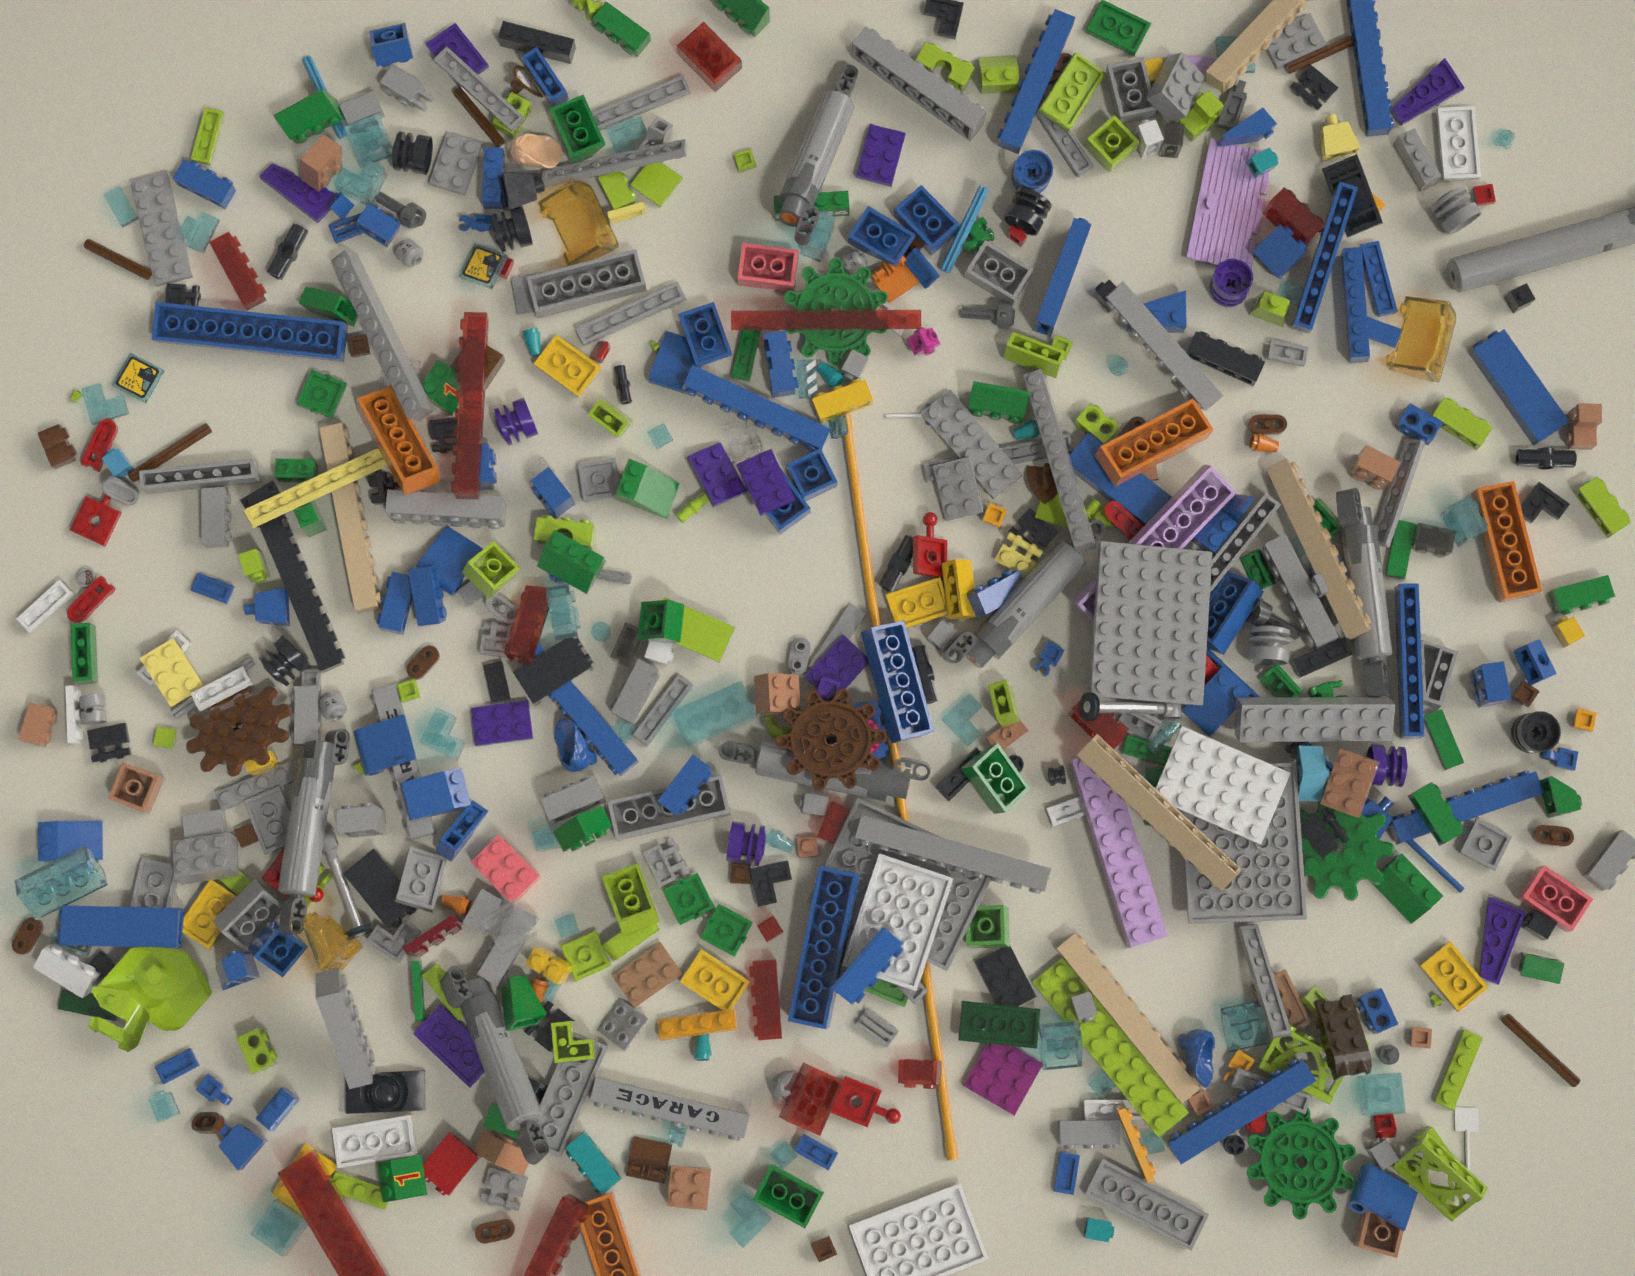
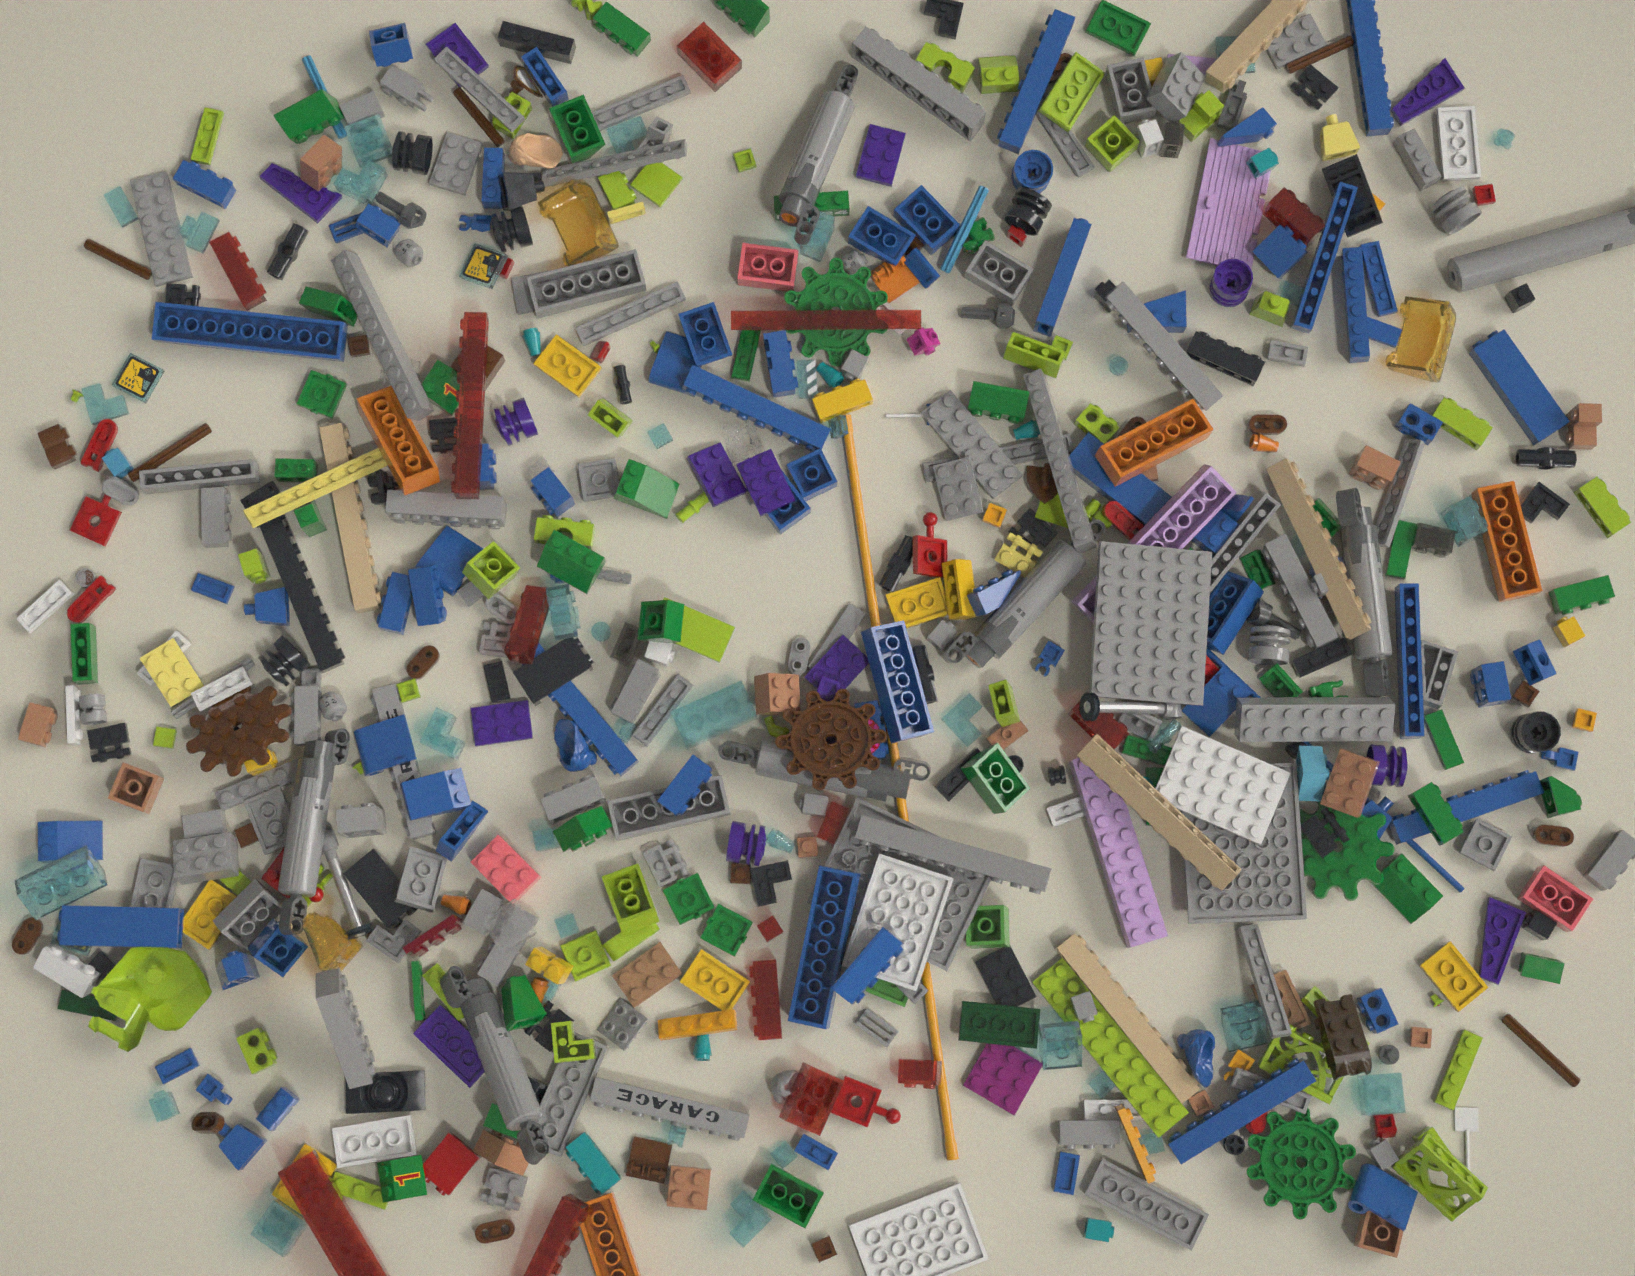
(341, 205): blue tile -> none

